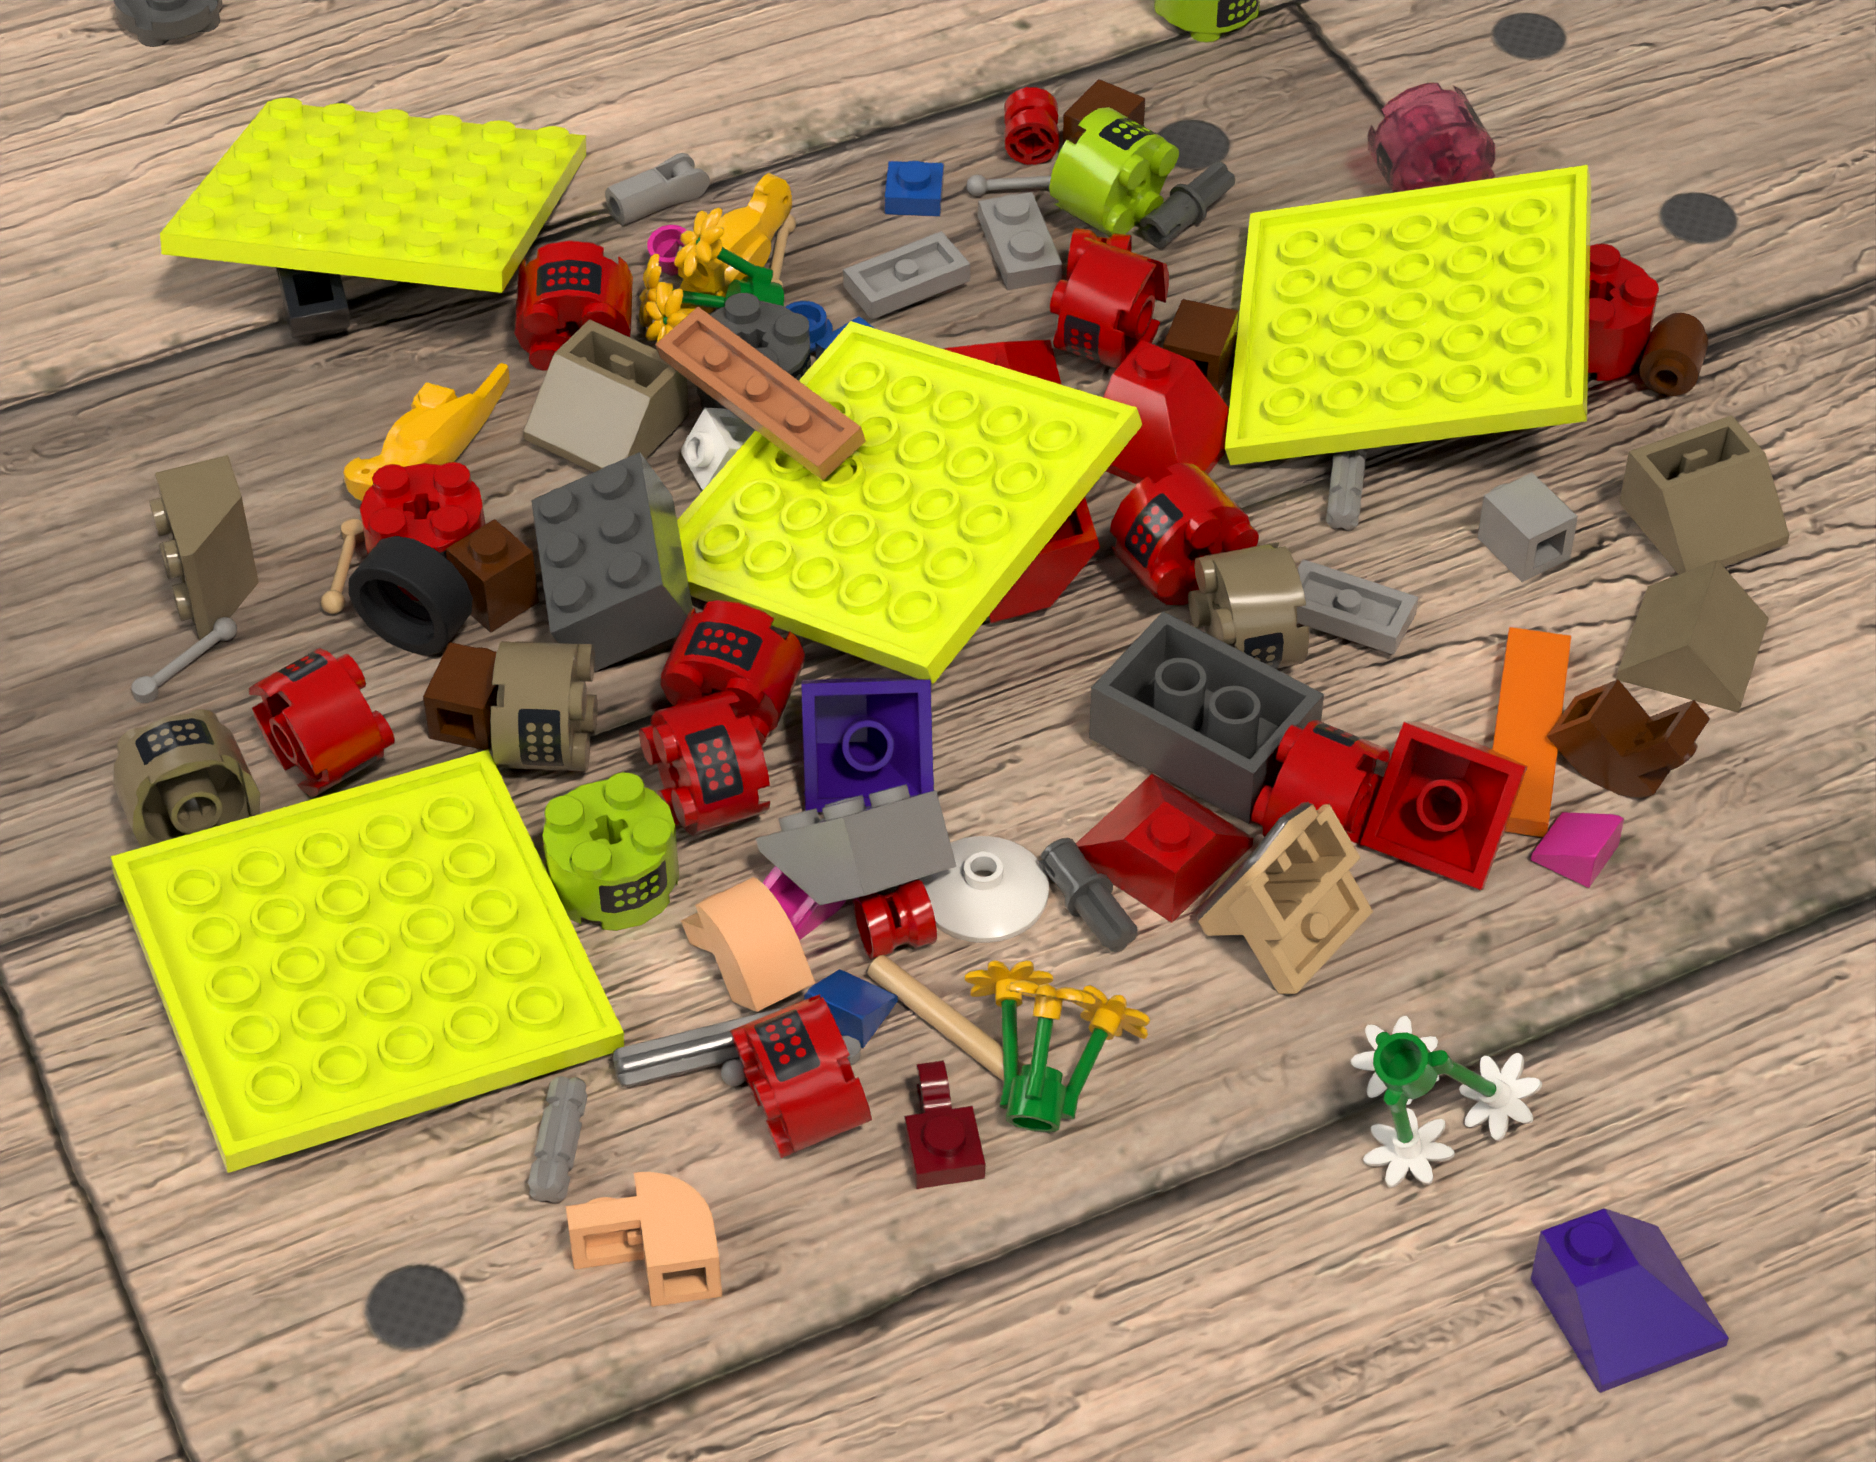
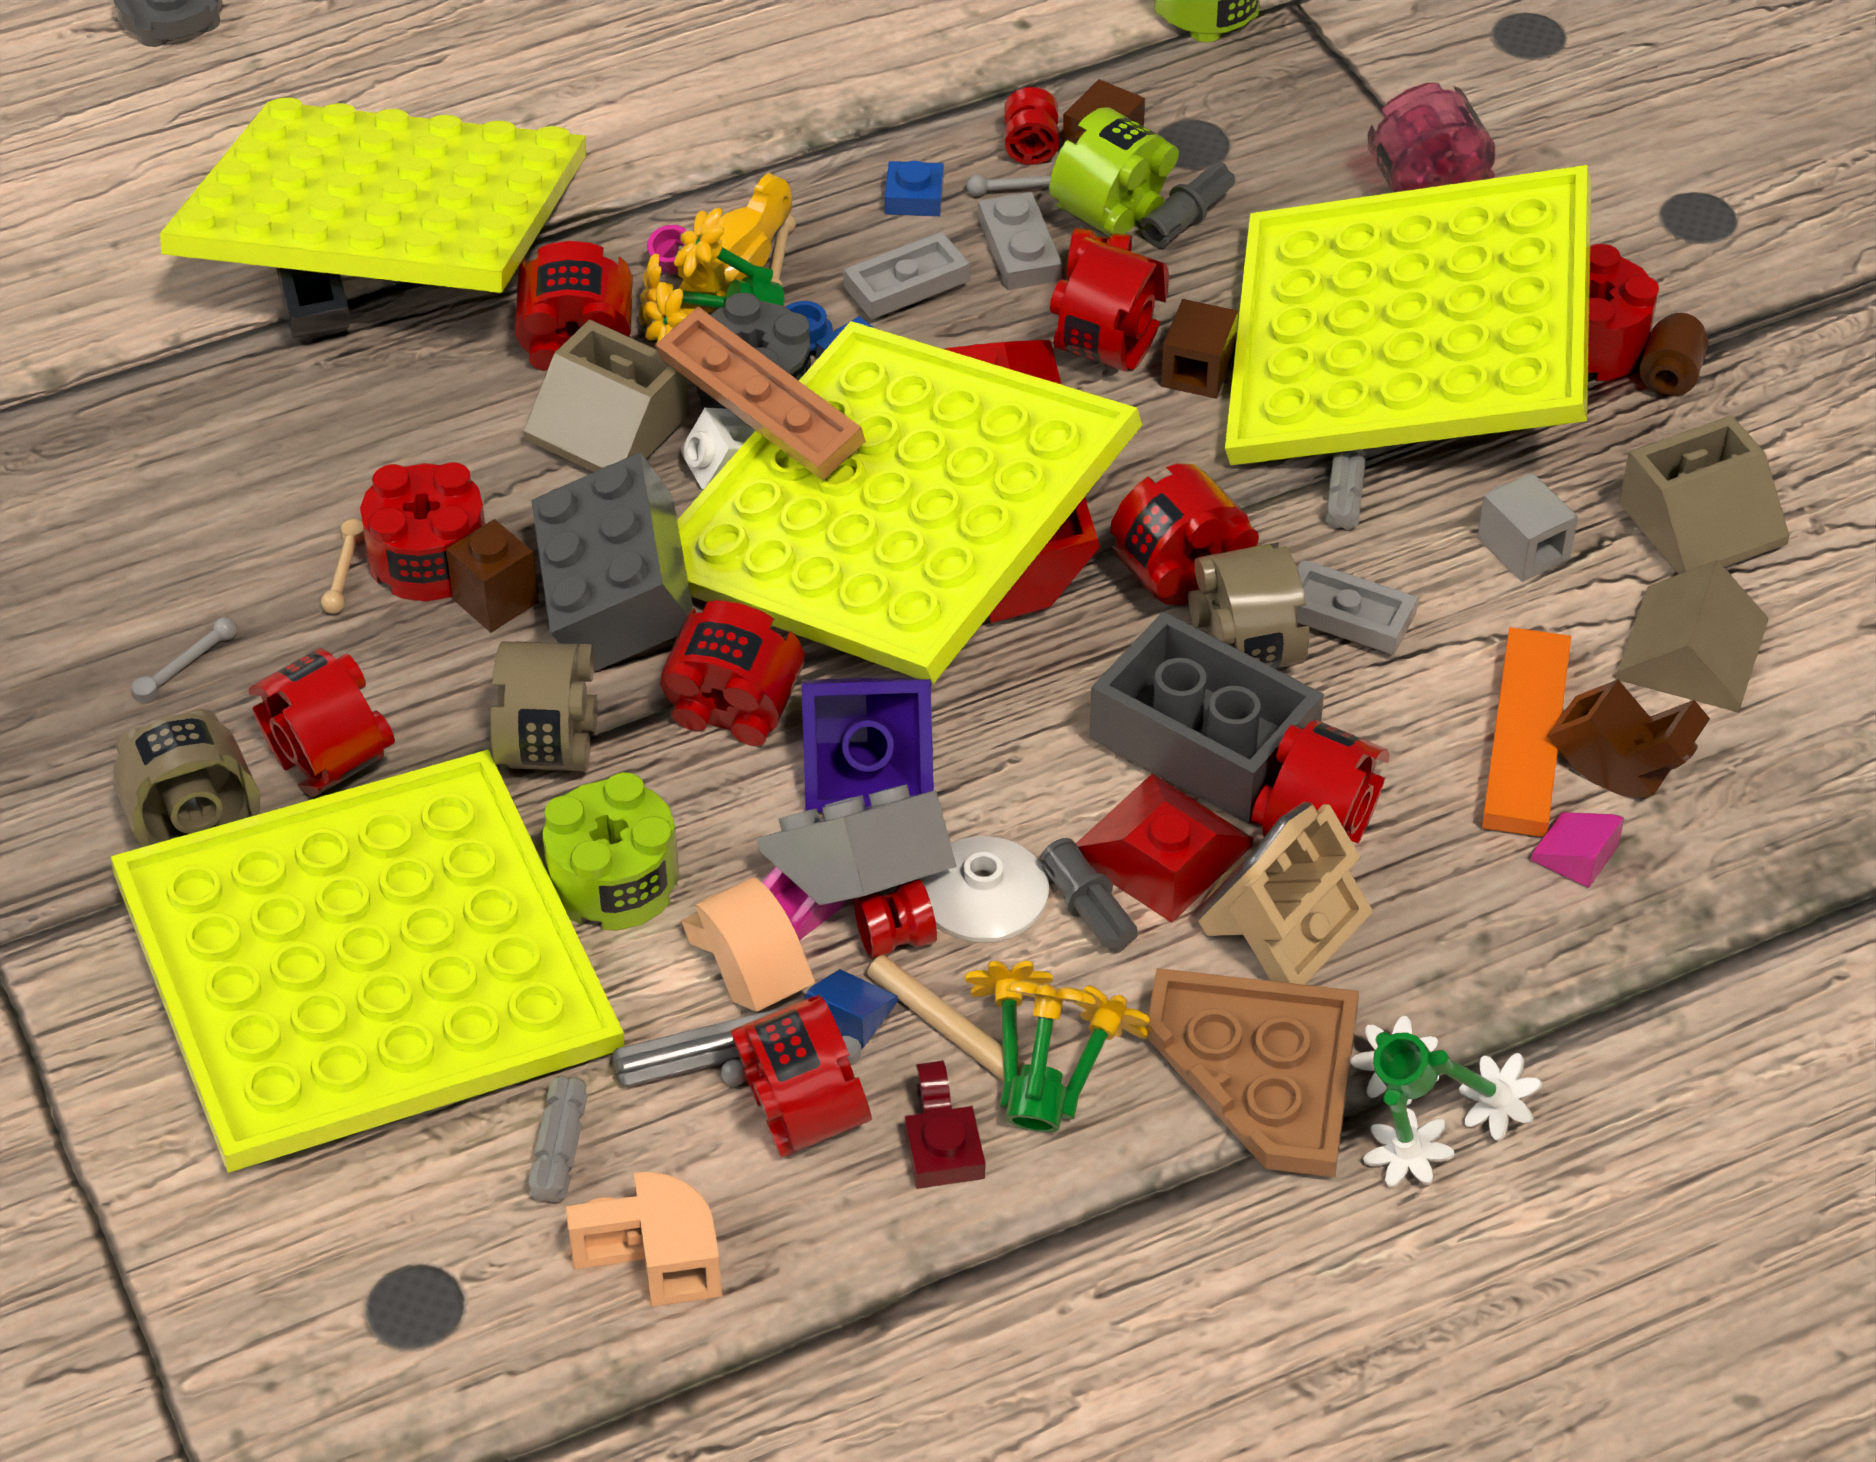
(207, 540): dark tan slope -> none
(425, 576): black tyre -> none
(432, 431): yellow animal -> none
(462, 697): reddish brown brick -> none
(656, 189): light grey bar -> none
(707, 762): red brick -> none
(1178, 412): red slope -> none
(1262, 1059): none -> medium nougat plate
(1444, 803): red slope -> none
(1622, 1297): dark purple slope -> none

